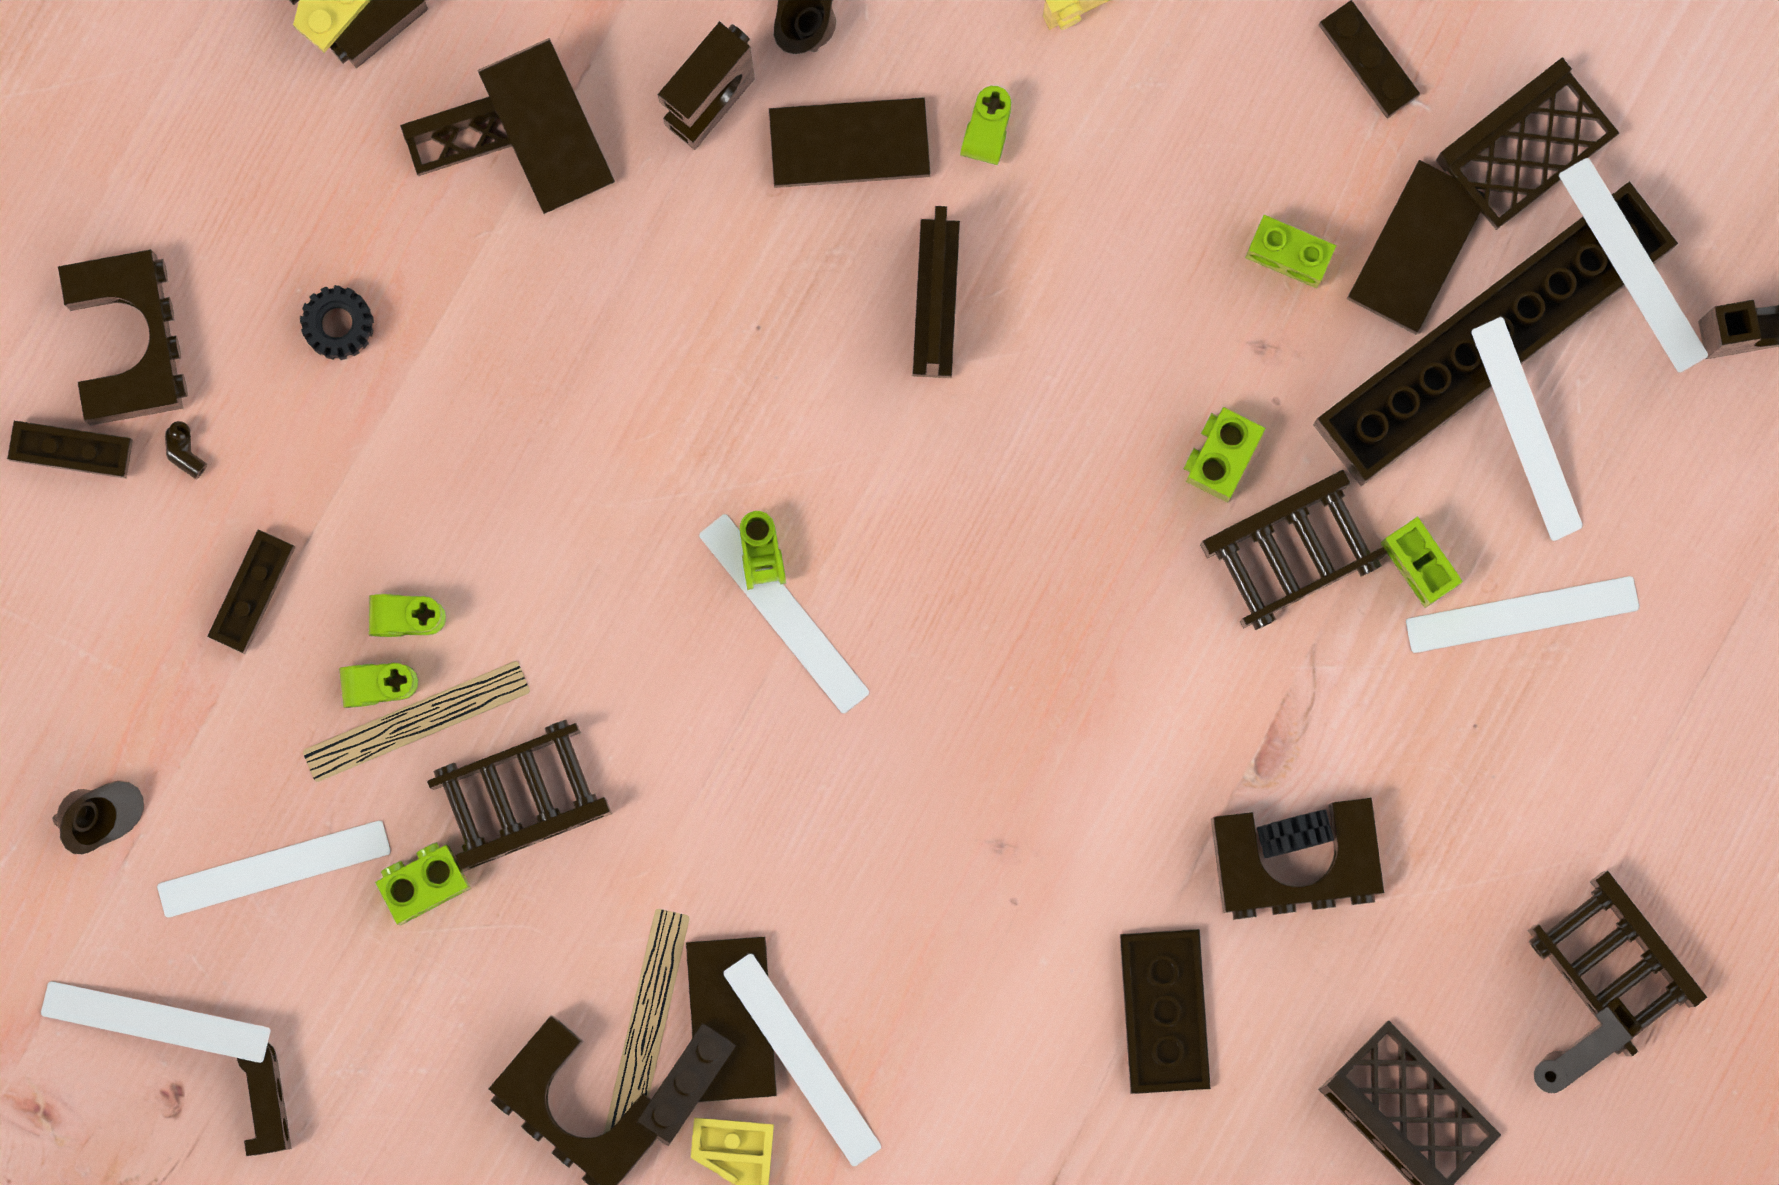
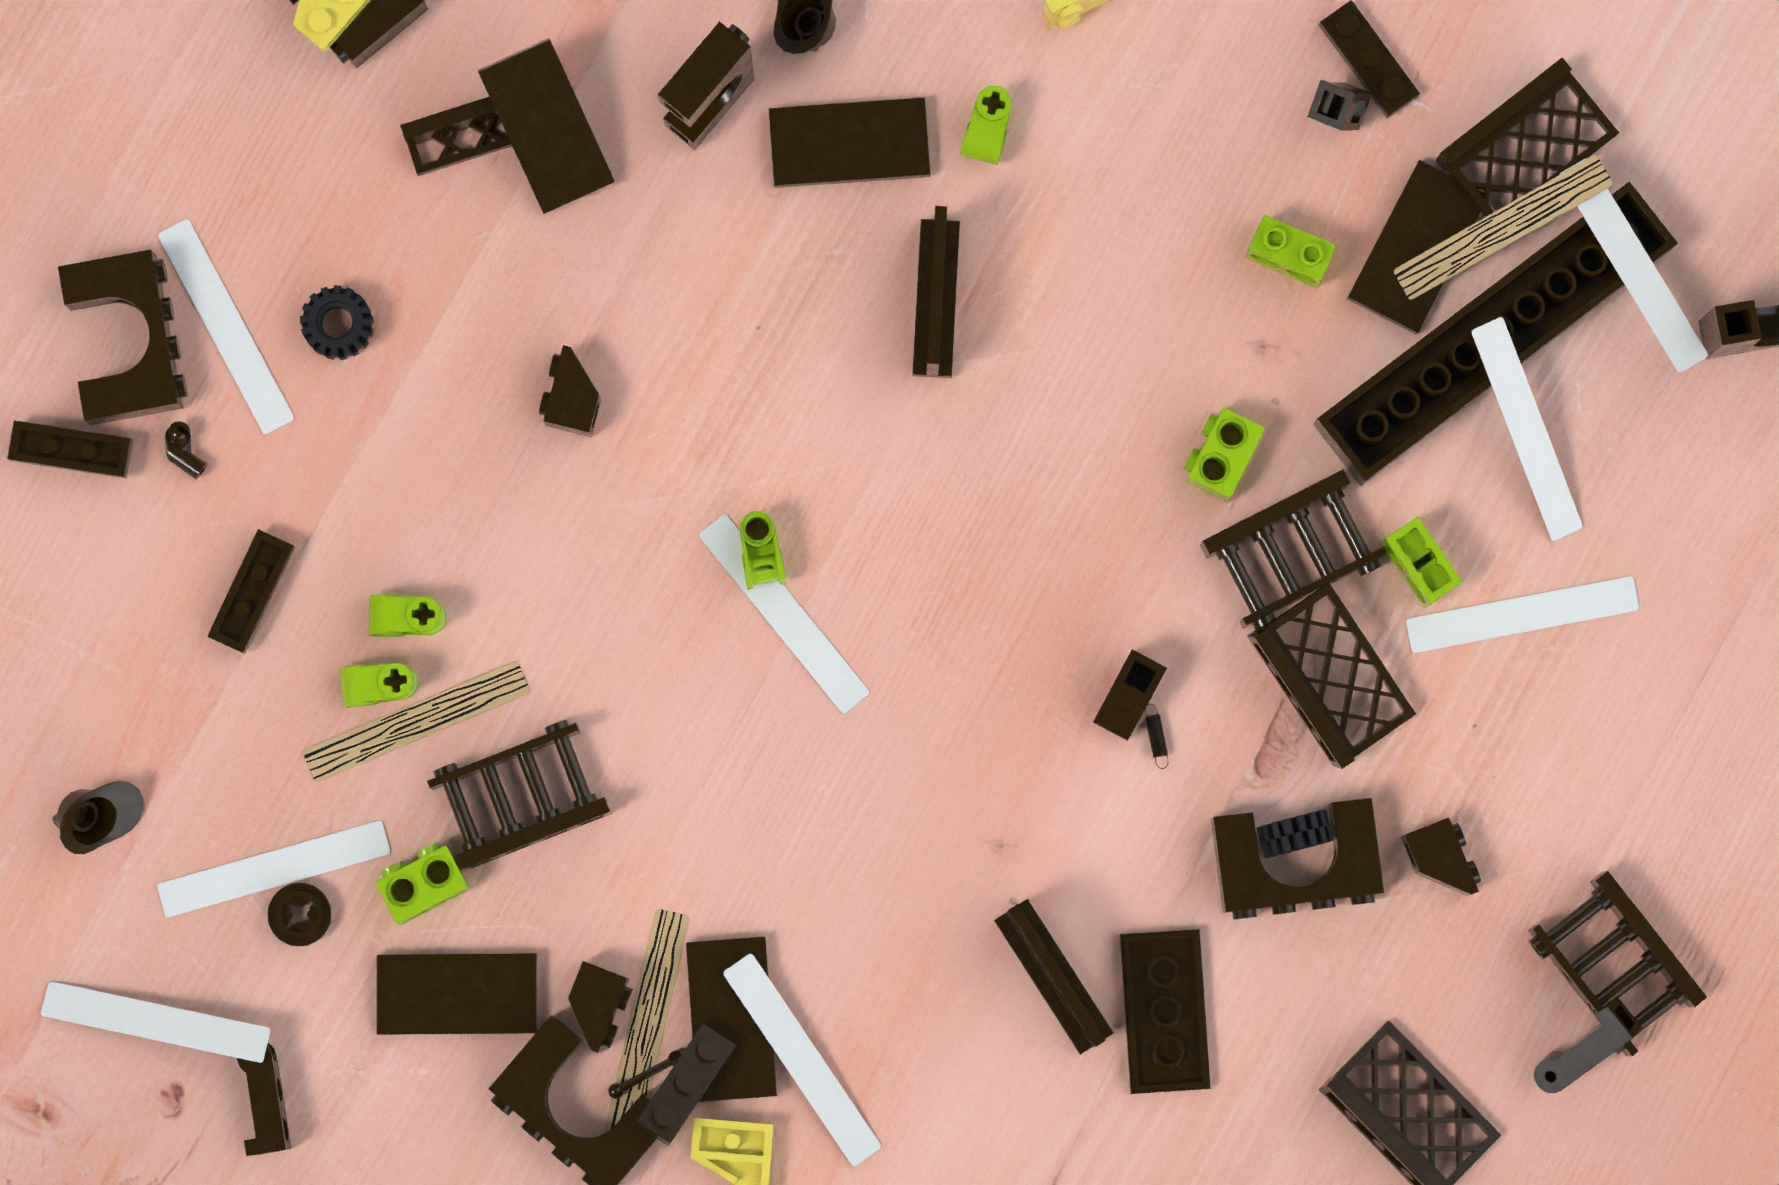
(226, 326): none -> white sticker
(280, 914): none -> dark brown gear
(456, 994): none -> dark brown tile
(573, 398): none -> dark brown slope
(595, 1001): none -> dark brown slope
(617, 1090): none -> dark brown hinge
(1053, 977): none -> dark brown fence
(1129, 695): none -> dark brown slope
(1156, 736): none -> dark brown piece
(1303, 695): none -> dark brown fence
(1339, 105): none -> dark brown brick
(1439, 856): none -> dark brown slope
(1503, 227): none -> tan sticker

